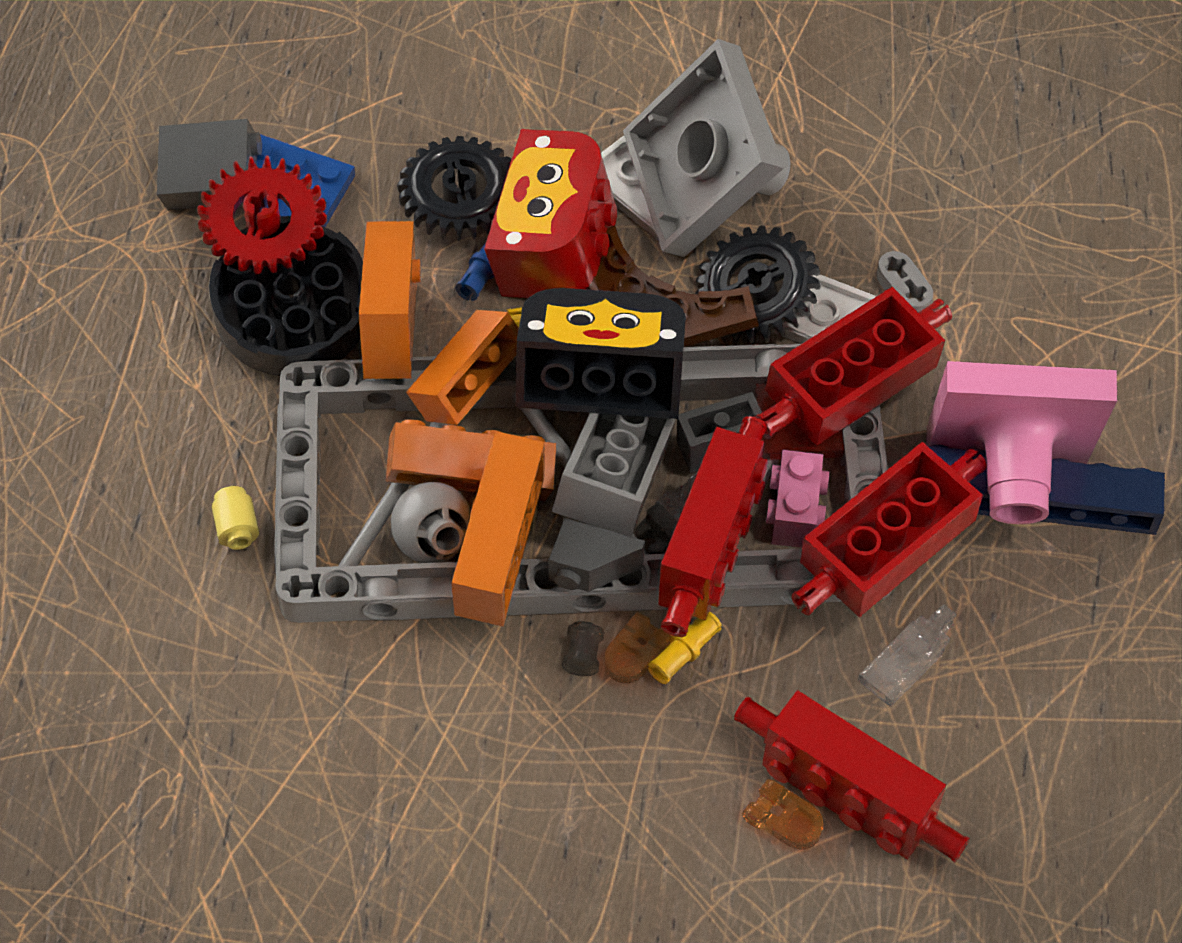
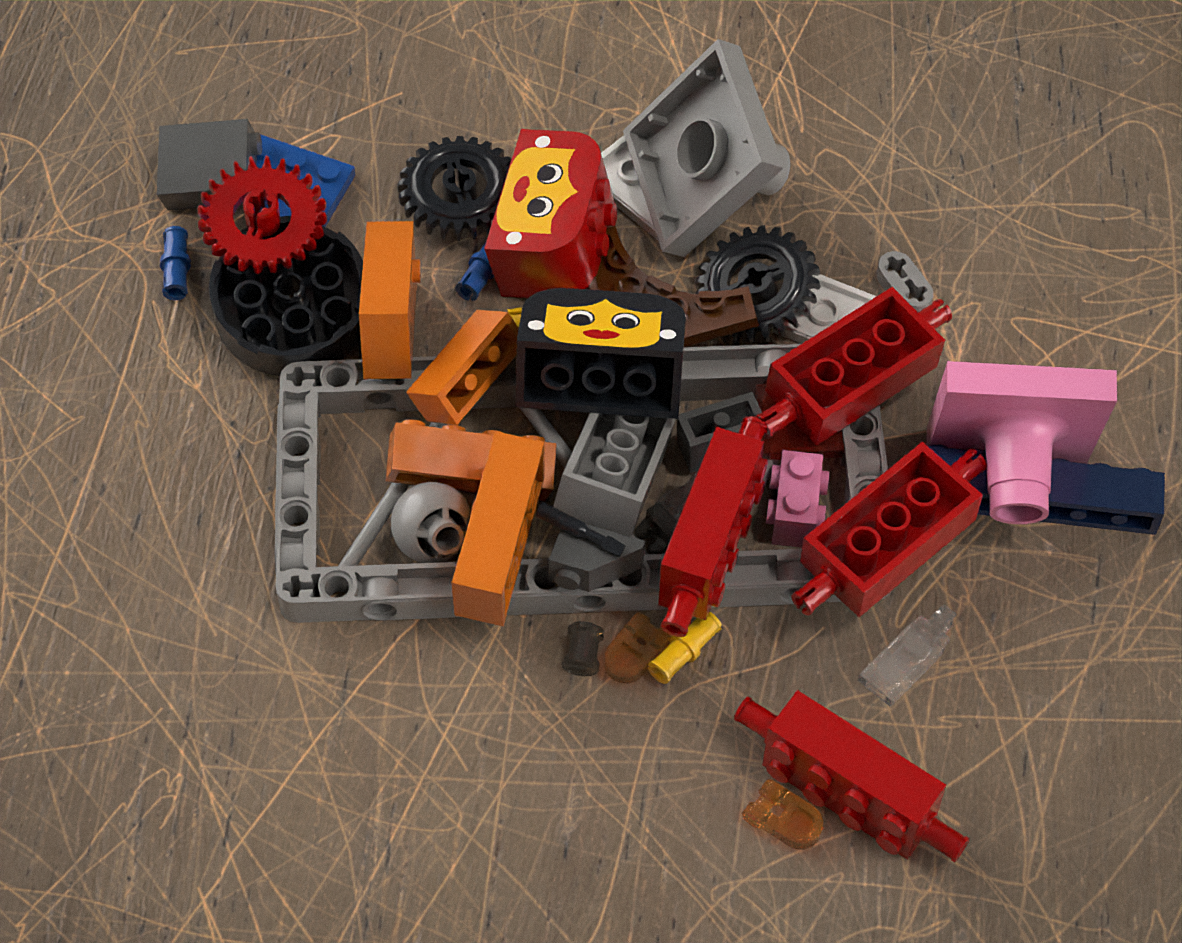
(175, 263): none -> blue pin
(234, 518): light yellow brick -> none
(578, 528): none -> black piece

